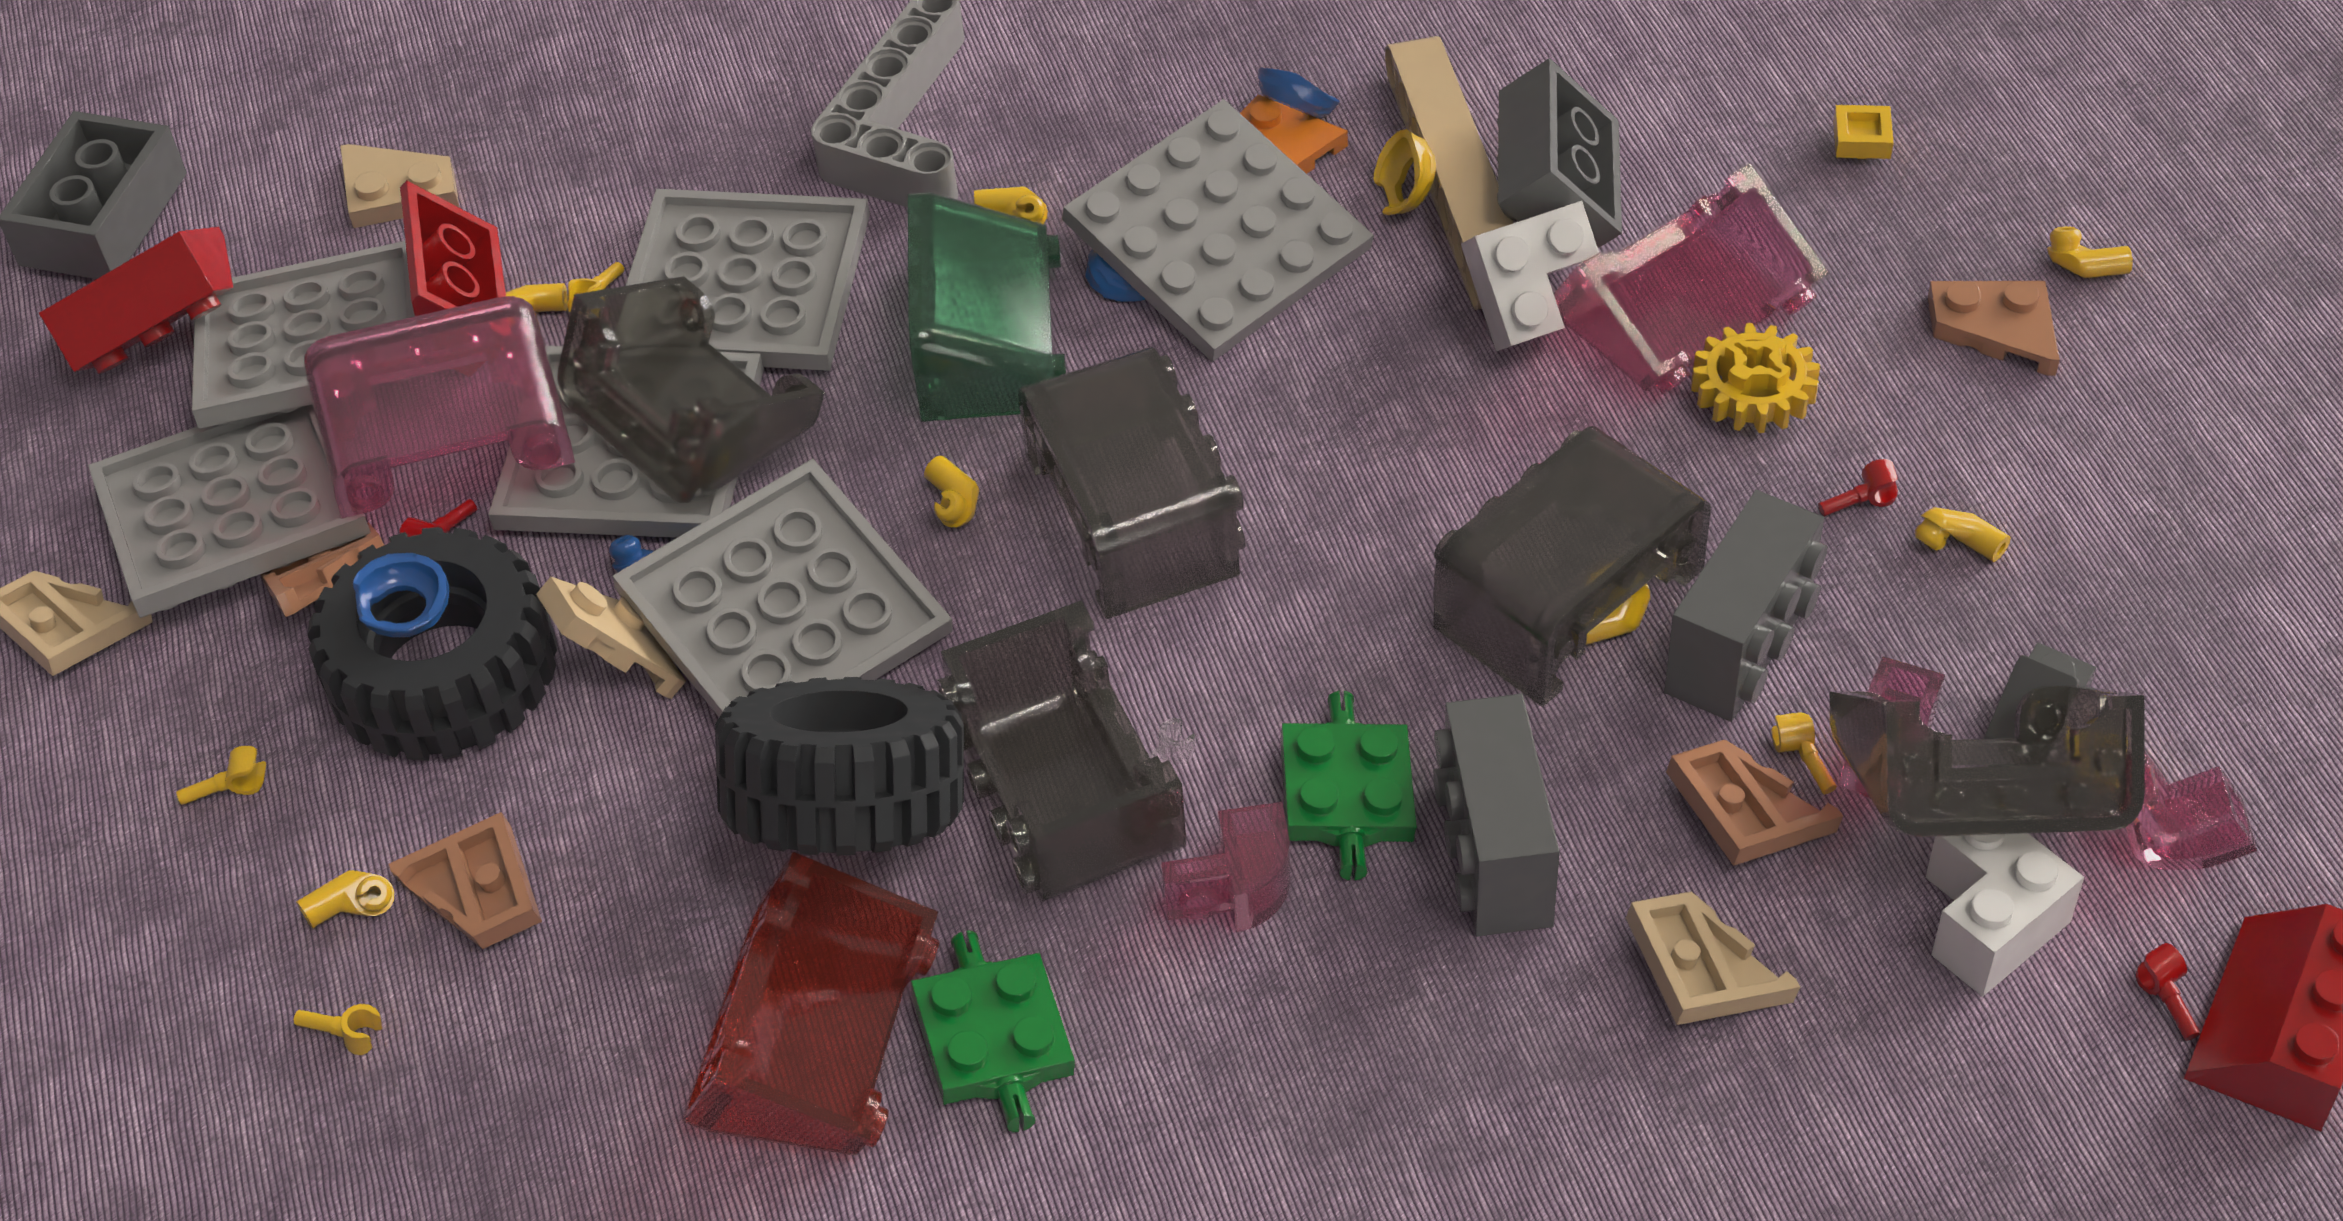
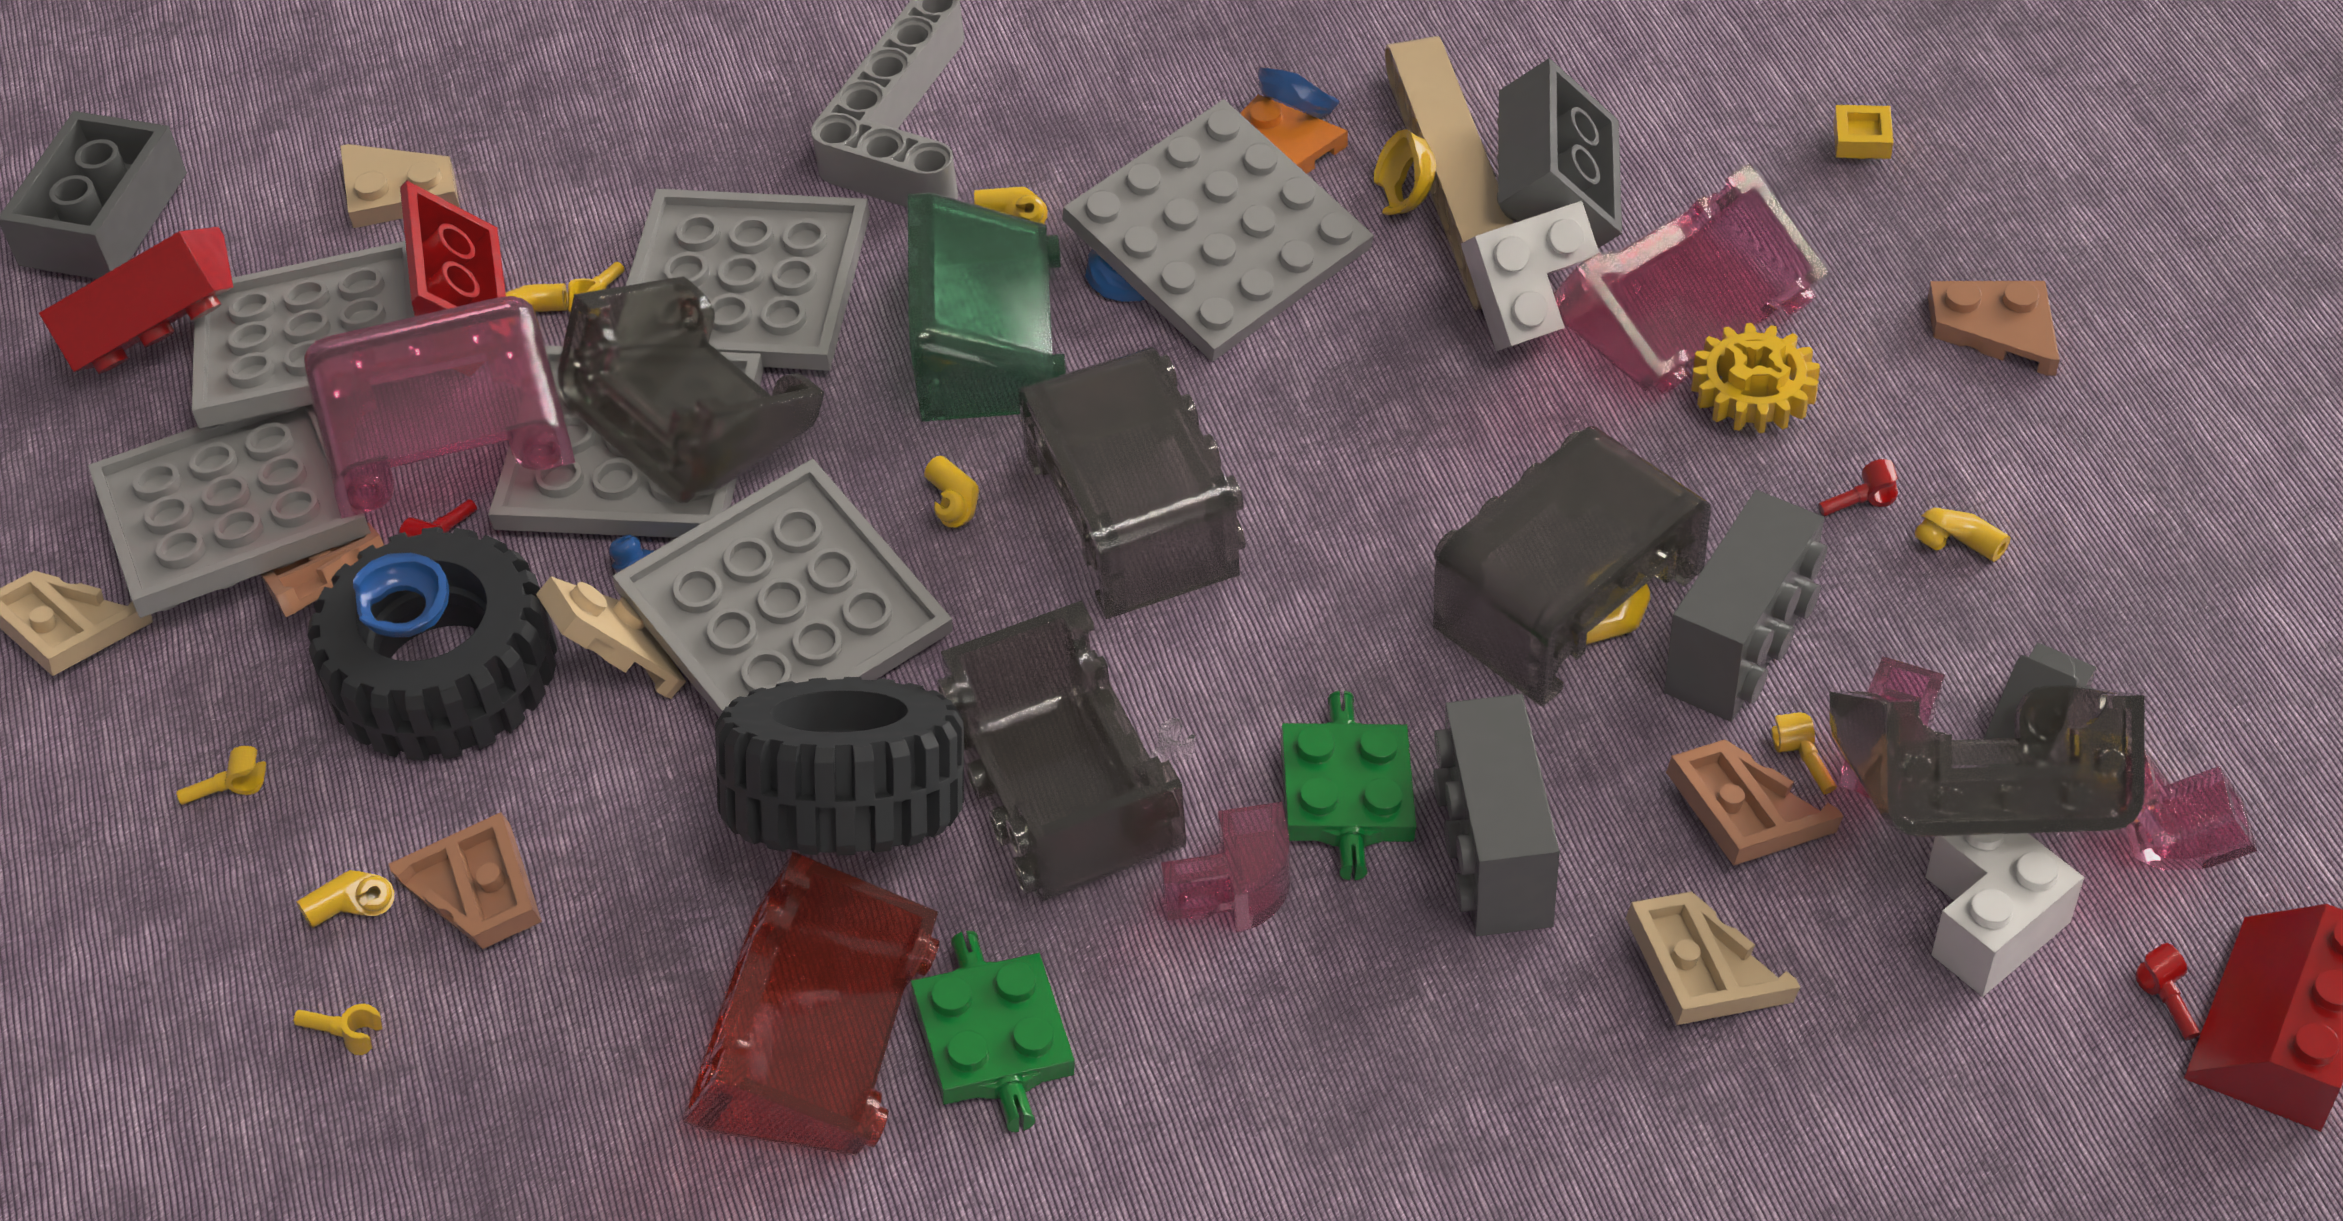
(2087, 262): yellow arm -> none

